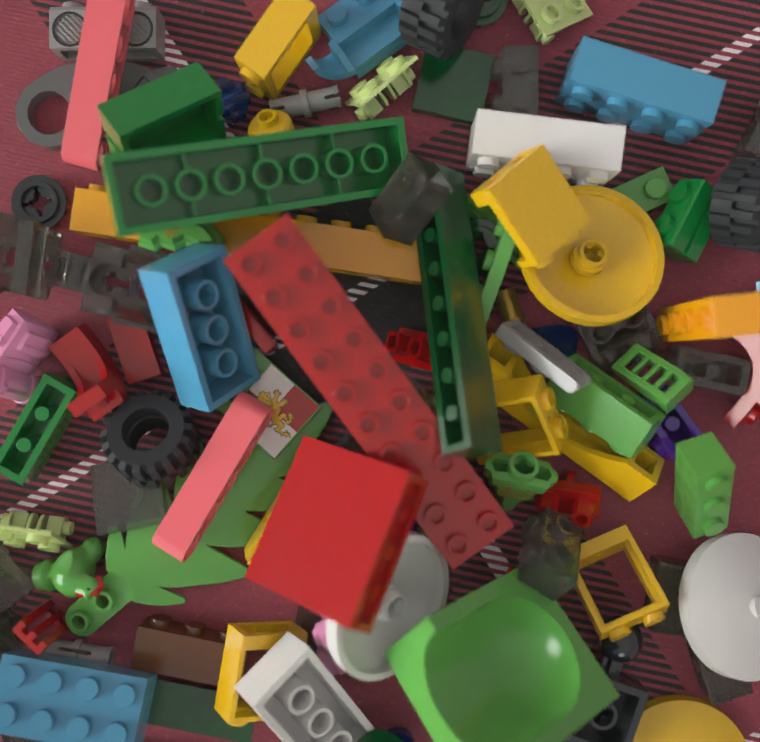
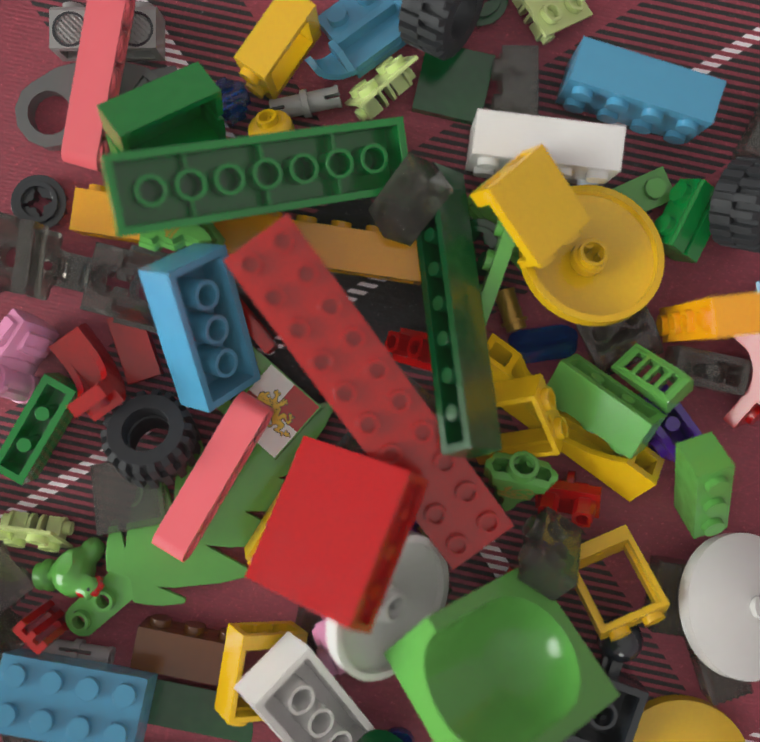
(543, 356): light grey hinge -> none

